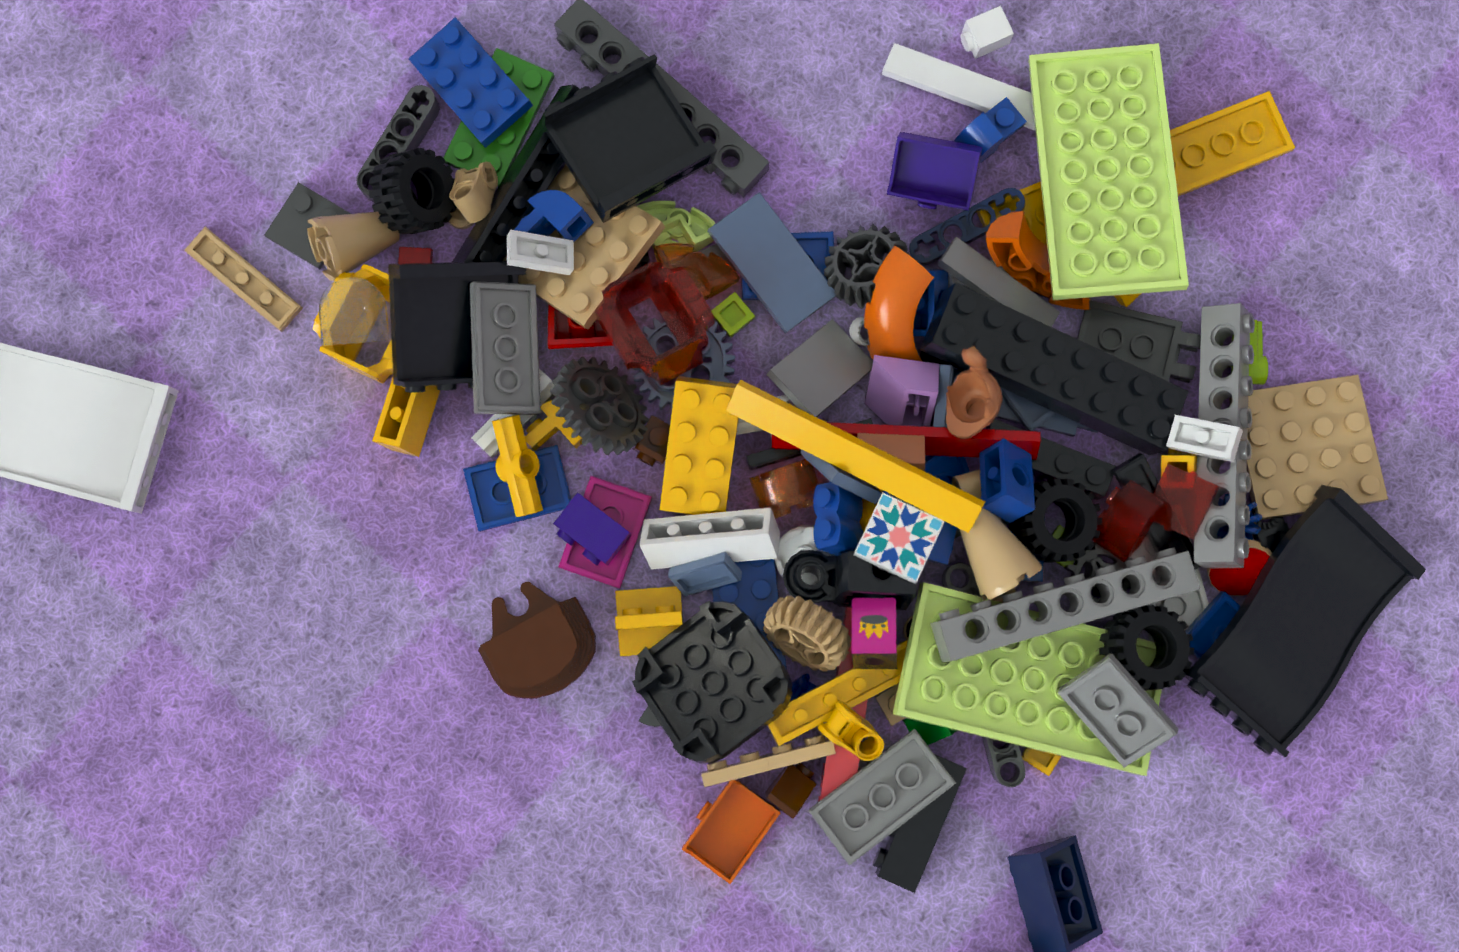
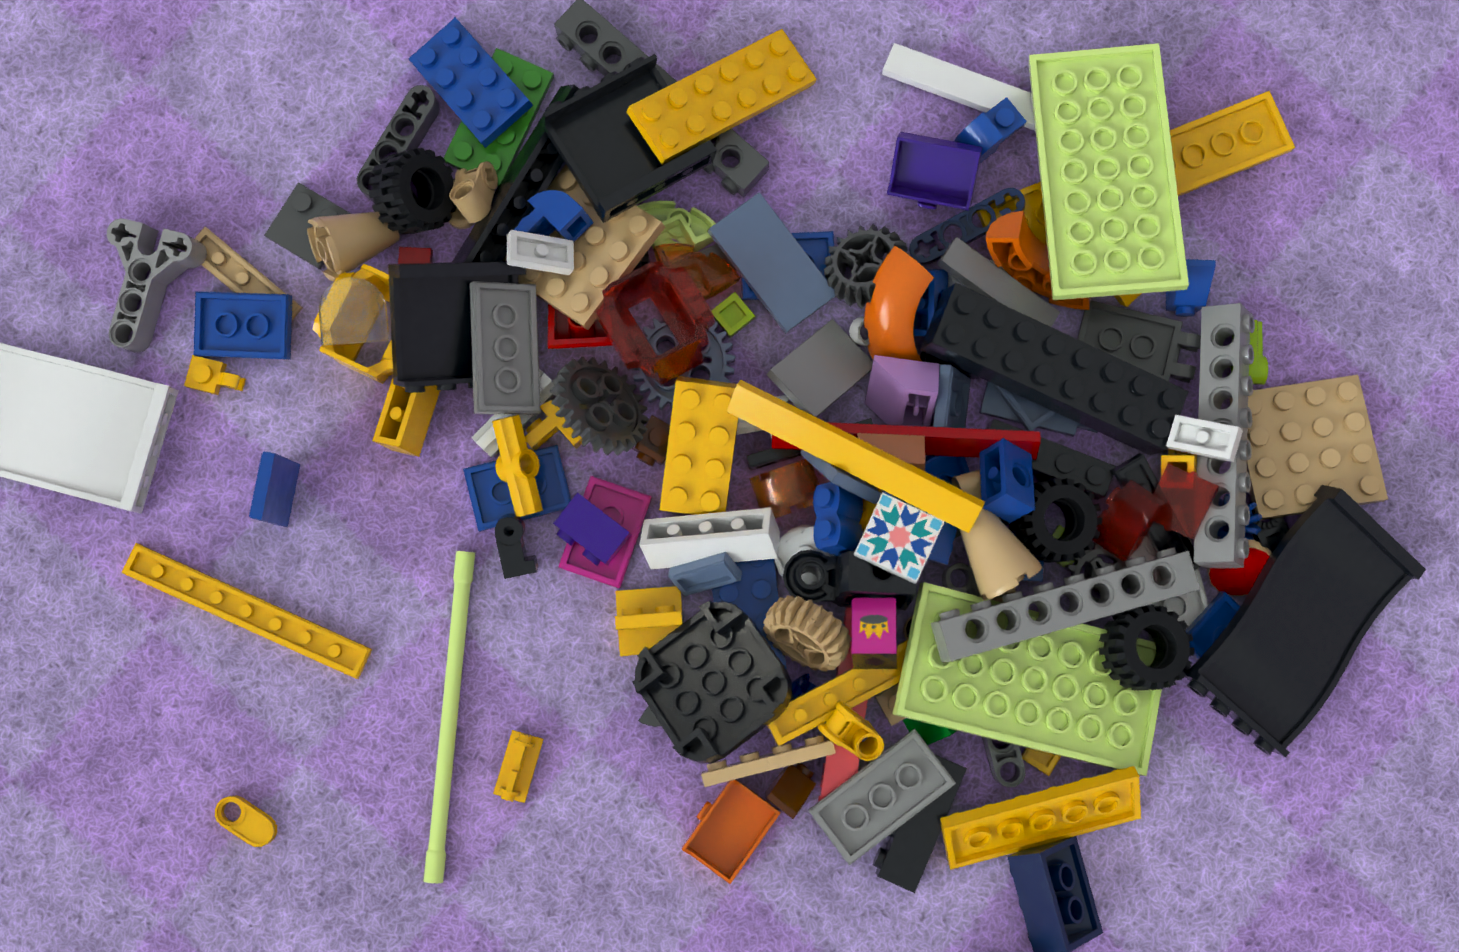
(137, 259): none -> light grey beam
(210, 375): none -> yellow plate
(243, 325): none -> blue tile
(247, 611): none -> yellow tile
(252, 826): none -> yellow piece
(274, 489): none -> blue tile
(436, 851): none -> yellowish green piece
(511, 547): none -> black leg
(518, 766): none -> yellow hinge
(539, 649): reddish brown piece -> none
(721, 96): none -> yellow plate
(973, 397): nougat piece -> none
(986, 32): white brick -> none
(1041, 817): none -> yellow plate
(1118, 710): light grey tile -> none
(1192, 300): none -> blue slope

